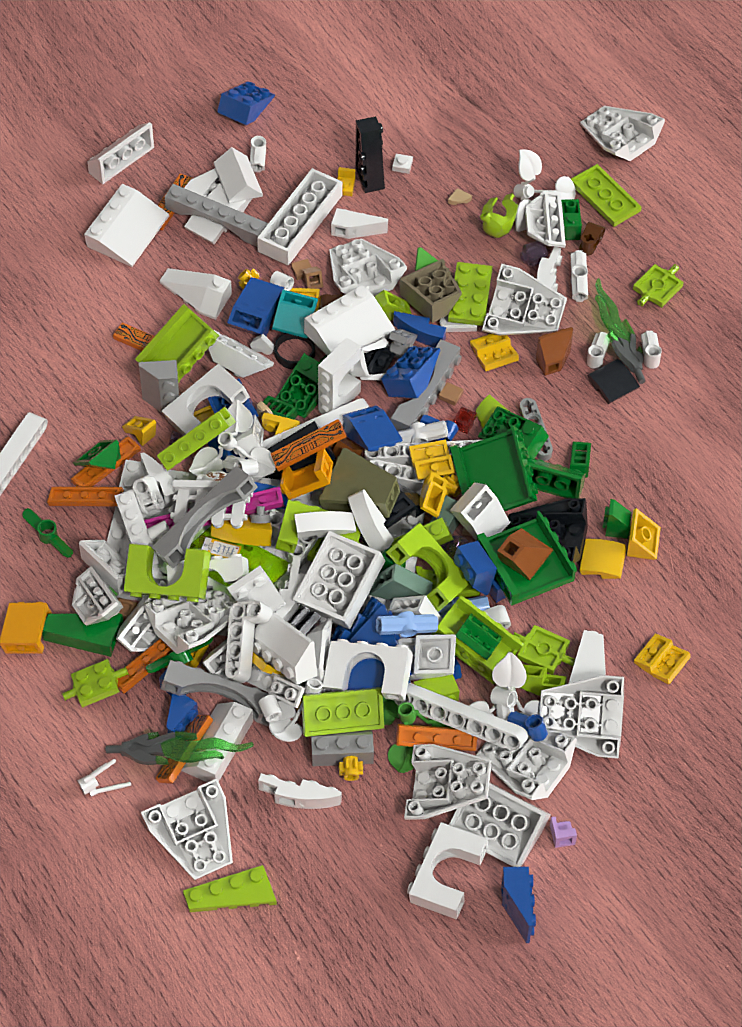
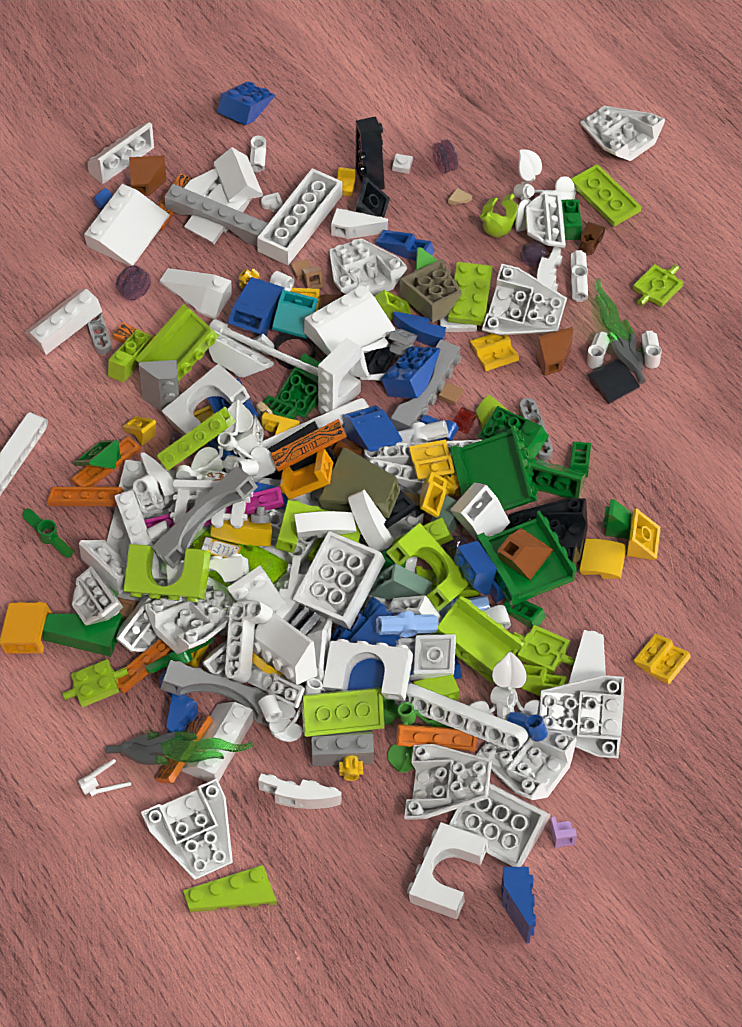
(64, 320): none -> white slope
(96, 338): none -> light grey beam
(102, 198): none -> blue slope
(123, 361): none -> lime slope
(133, 282): none -> clear purple head
(147, 173): none -> dark orange slope
(186, 473): none -> white tile
(223, 329): none -> white hose
(272, 202): none -> white tile
(372, 200): none -> black slope
(403, 244): none -> blue slope
(445, 156): none -> clear purple head
(478, 636): green slope -> none
(534, 617): none -> green slope

